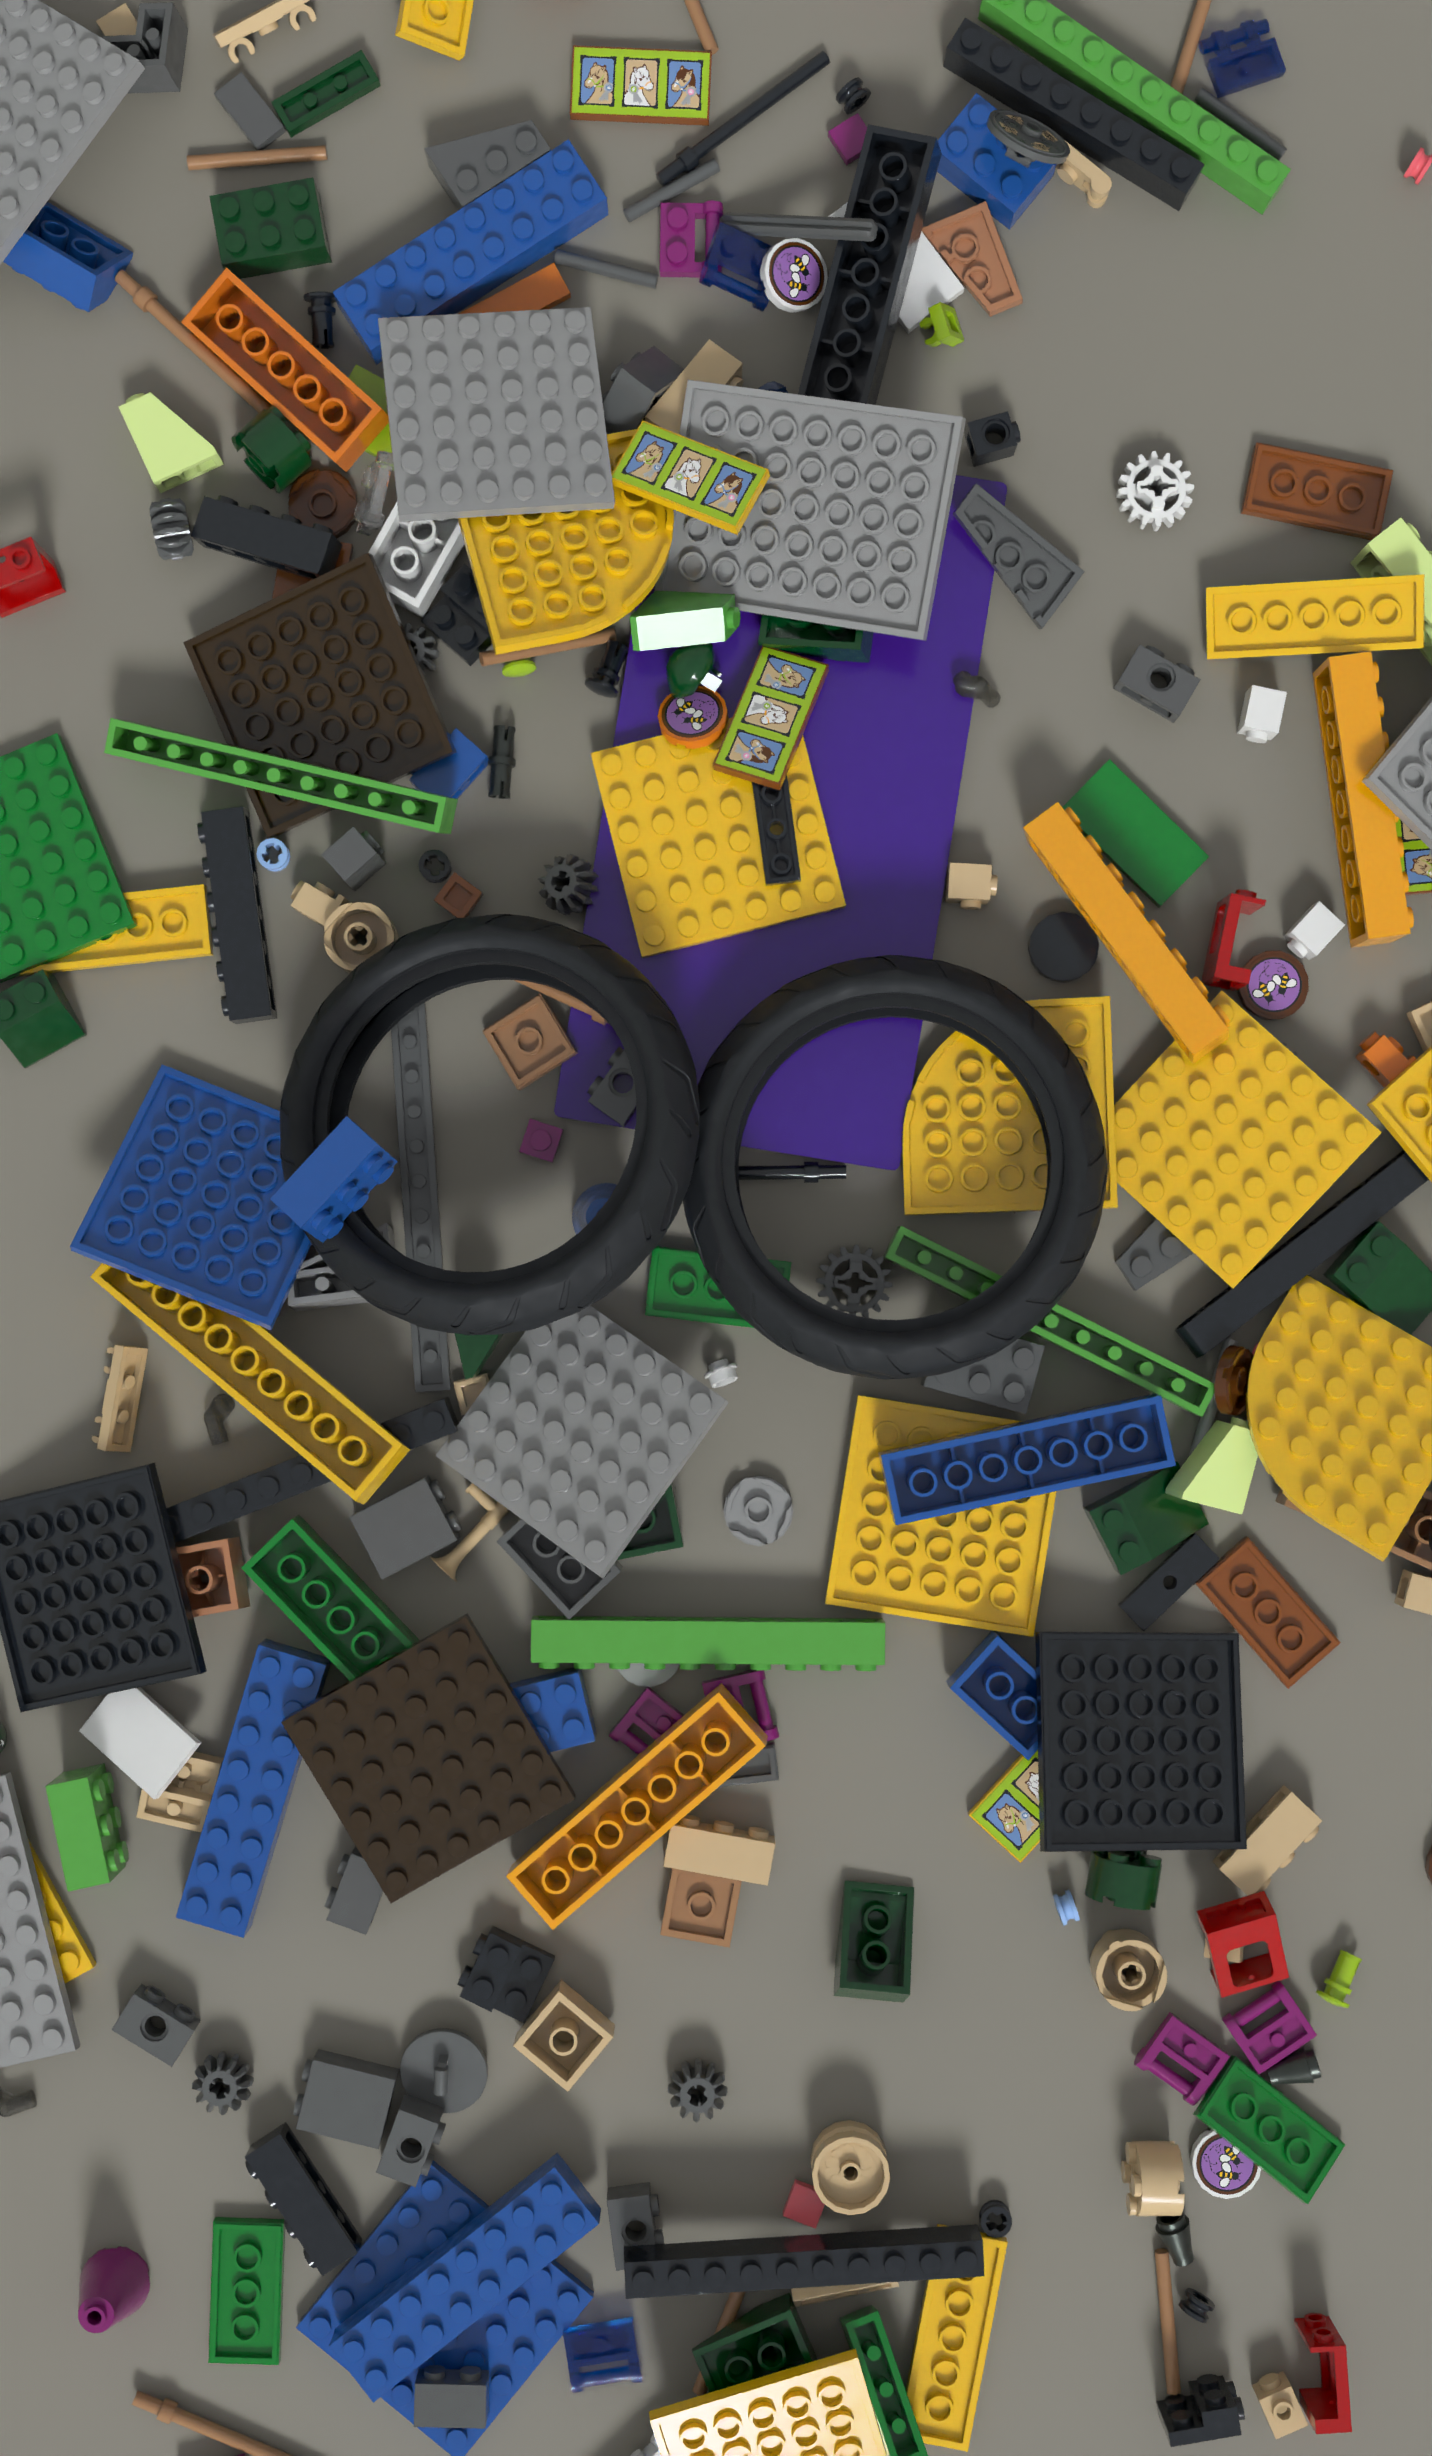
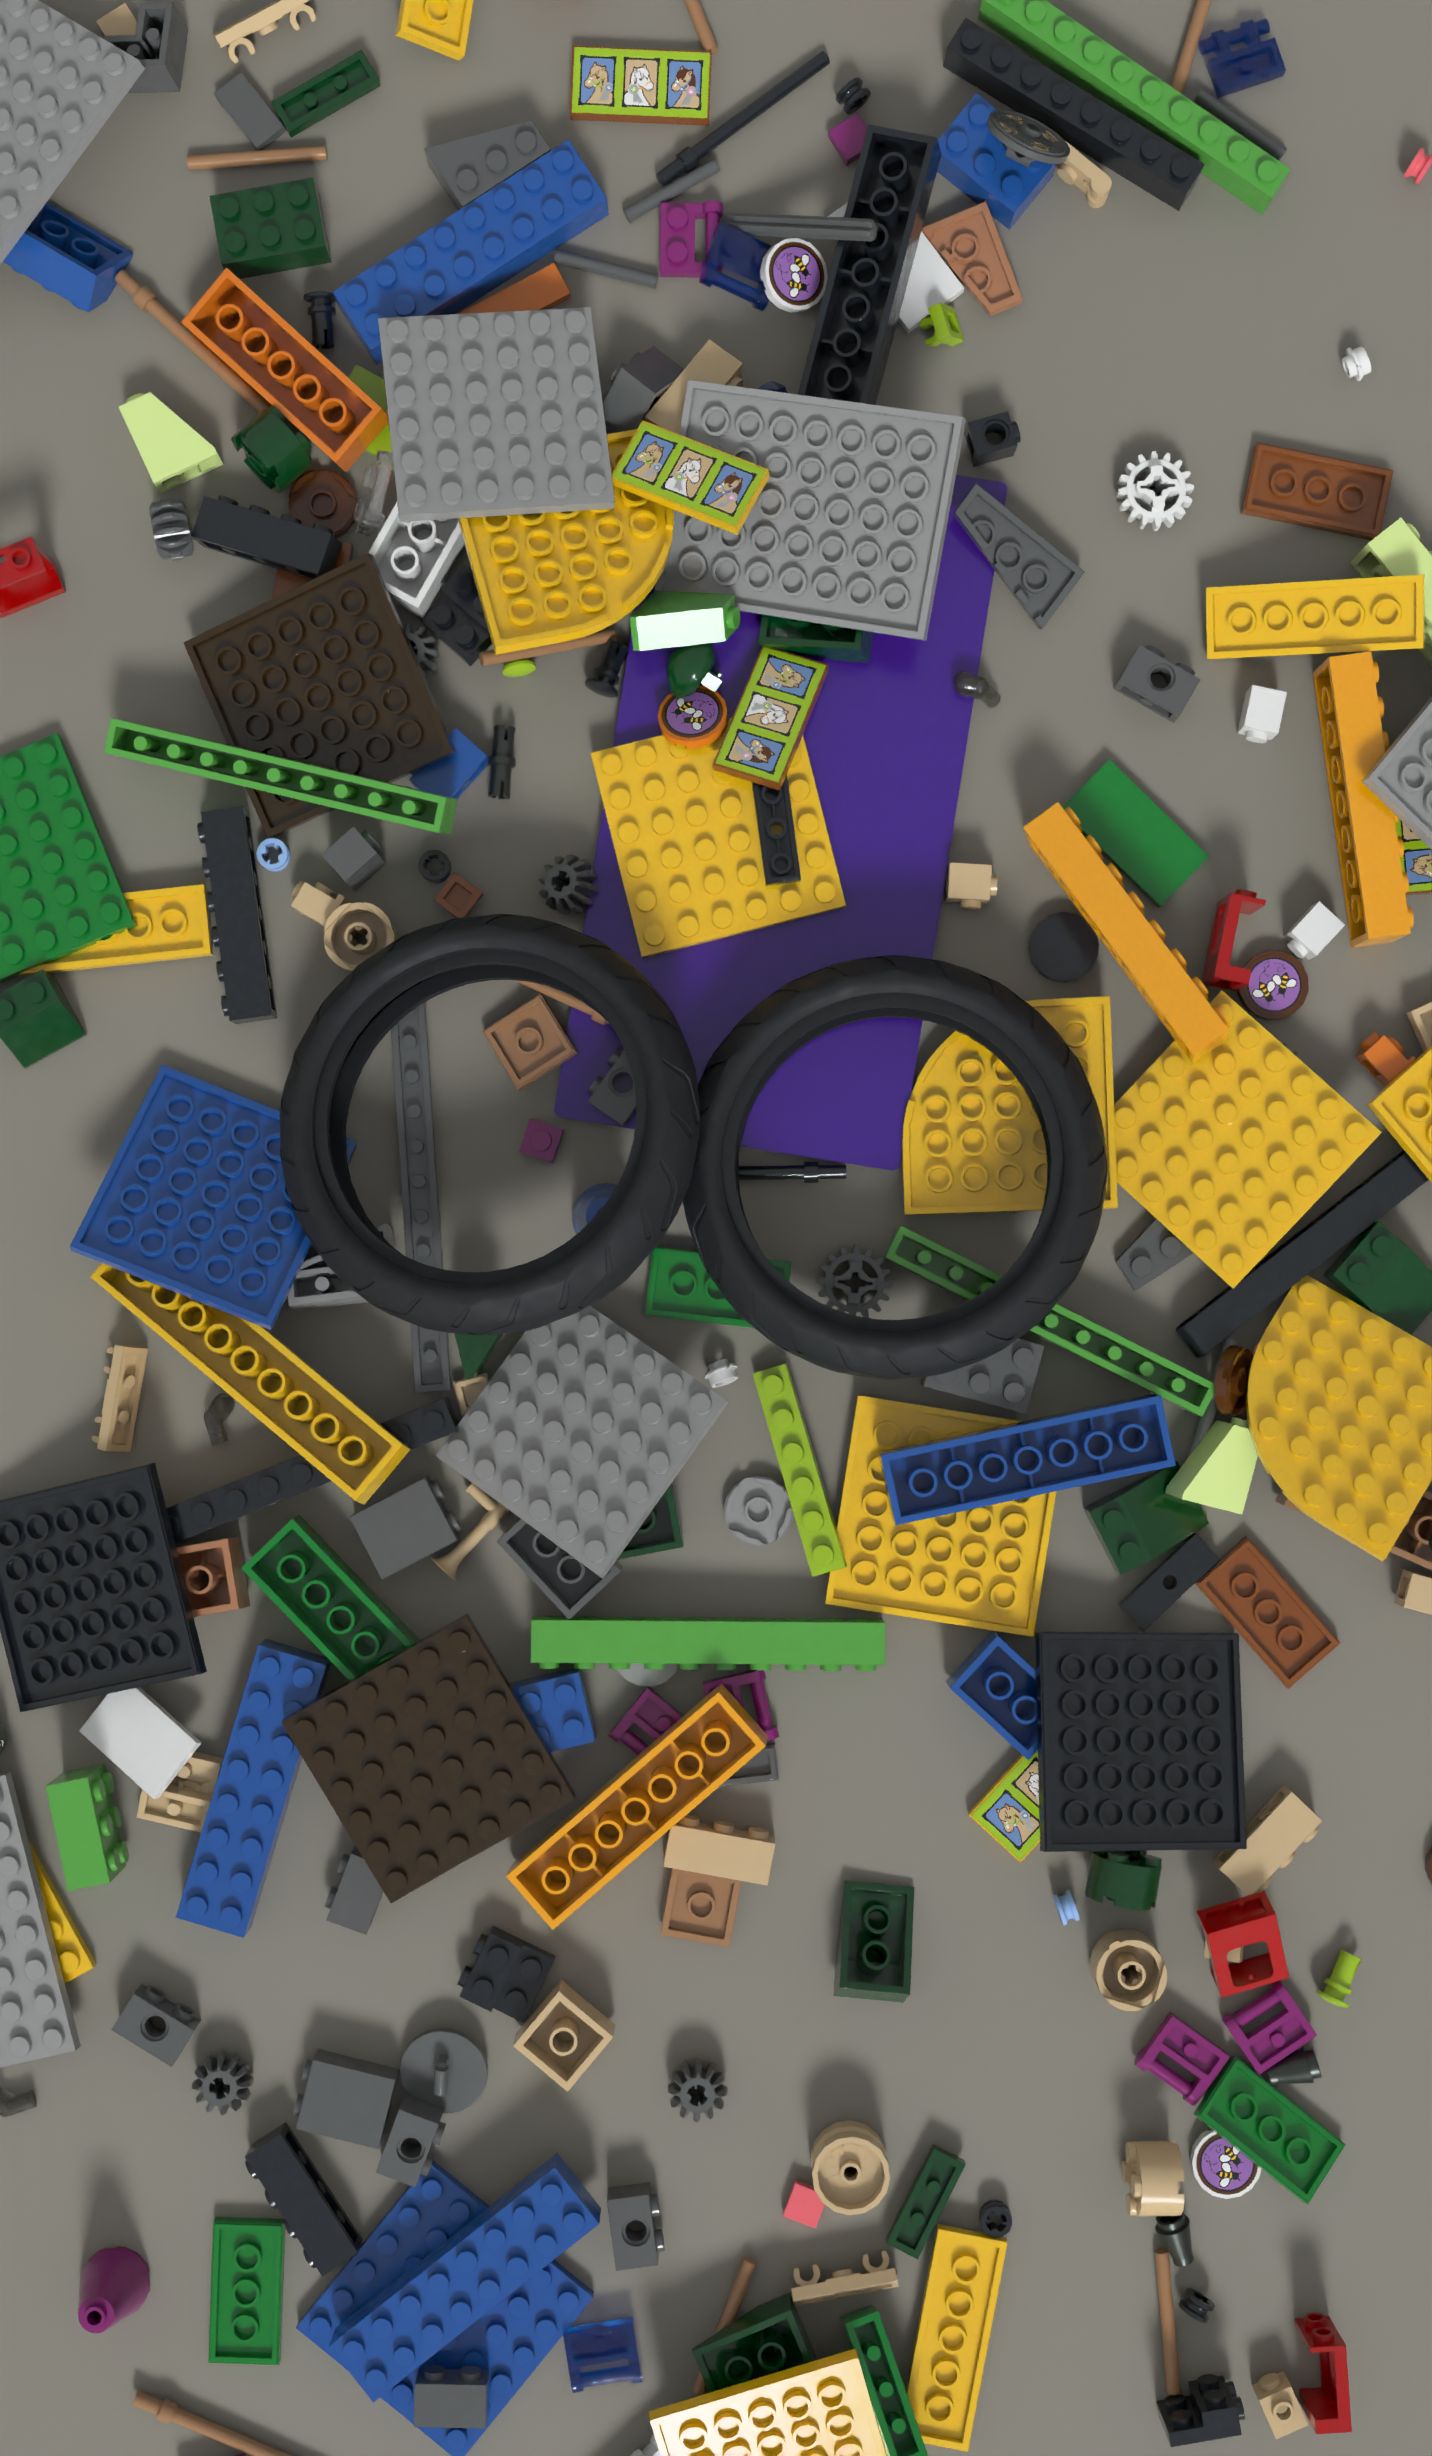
(334, 1180): blue brick -> none
(799, 1470): none -> lime plate
(803, 2261): black brick -> none
(925, 2201): none -> dark green plate
(1356, 363): none -> white plate

